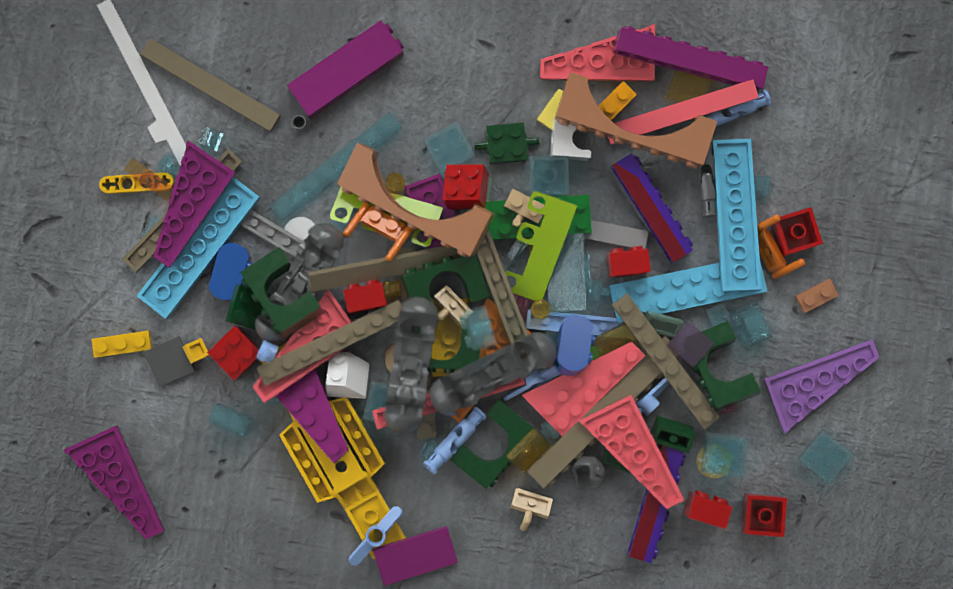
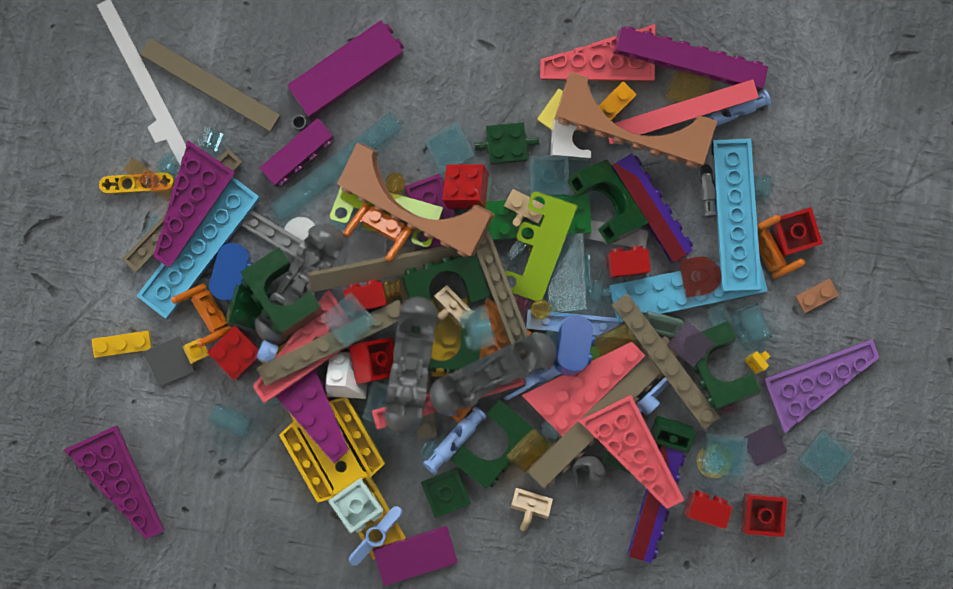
(208, 311): none -> orange plate
(297, 153): none -> magenta brick
(348, 320): none -> clear light blue plate
(356, 506): none -> light aqua plate
(372, 359): none -> red brick
(445, 492): none -> dark green plate
(604, 179): none -> dark green arch
(699, 276): none -> clear red tile
(757, 361): none -> yellow tile
(765, 444): none -> clear purple piece

